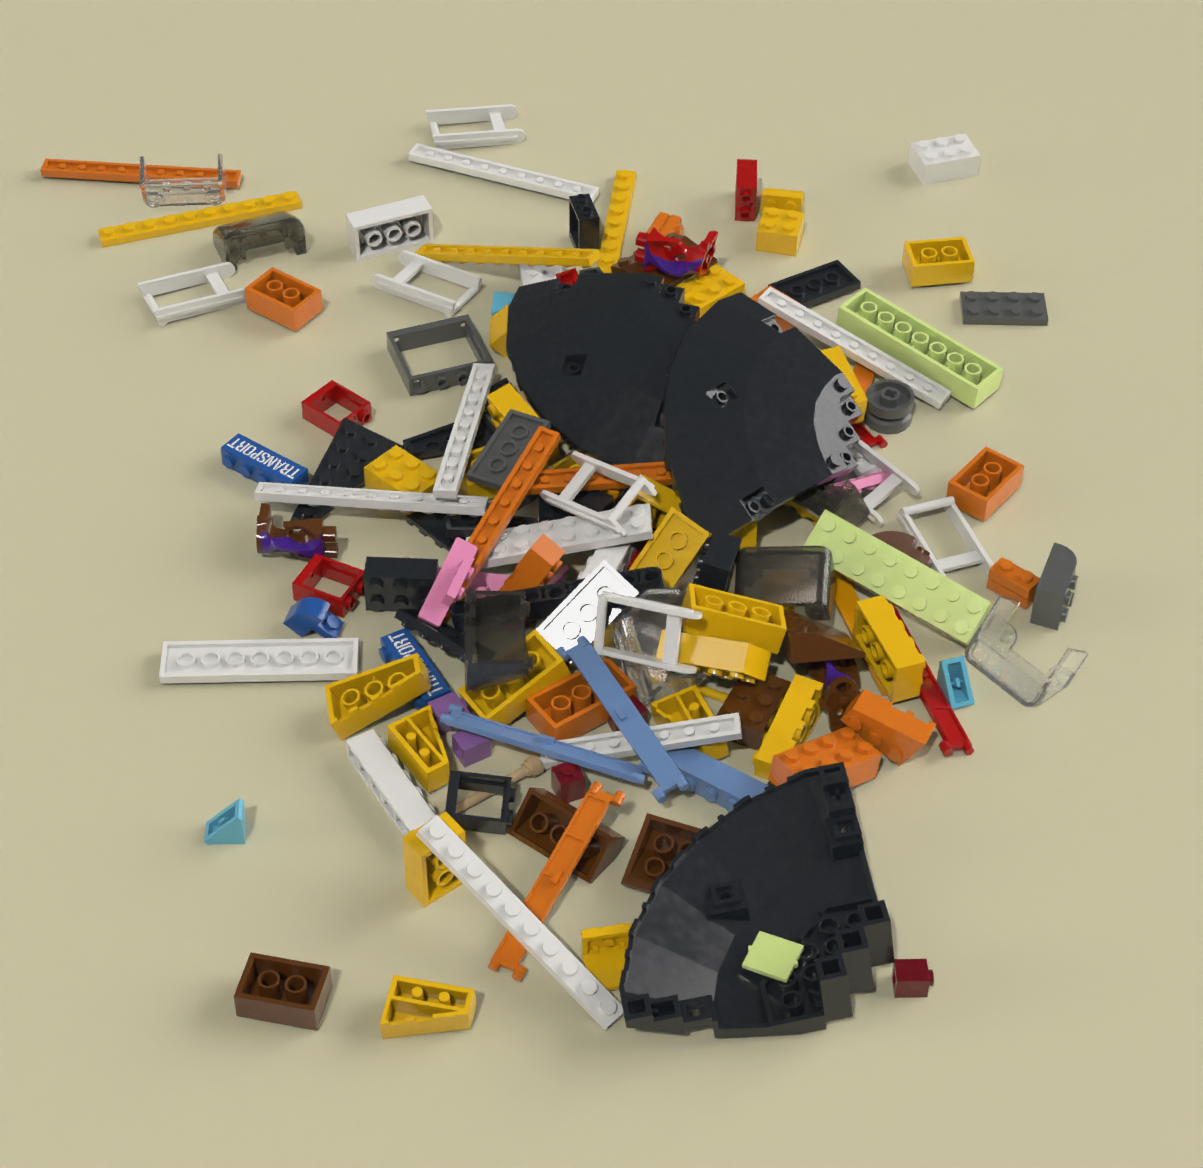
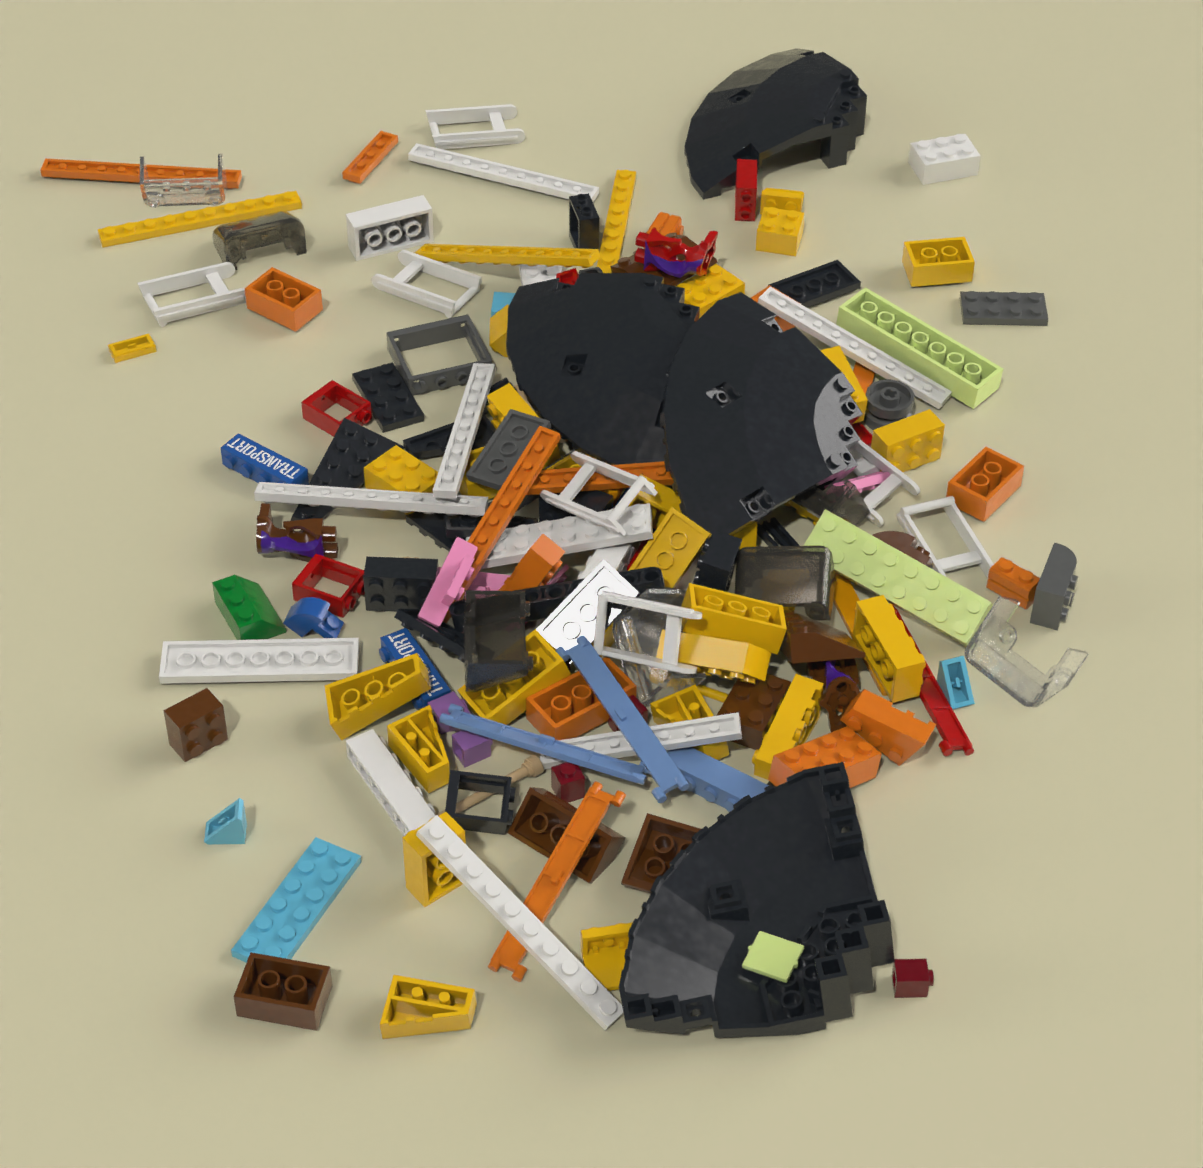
(132, 348): none -> yellow tile
(195, 724): none -> reddish brown brick
(246, 609): none -> green slope
(298, 902): none -> medium azure plate
(370, 157): none -> orange plate
(389, 397): none -> black plate
(769, 108): none -> black panel
(779, 533): none -> black tile
(910, 440): none -> yellow brick

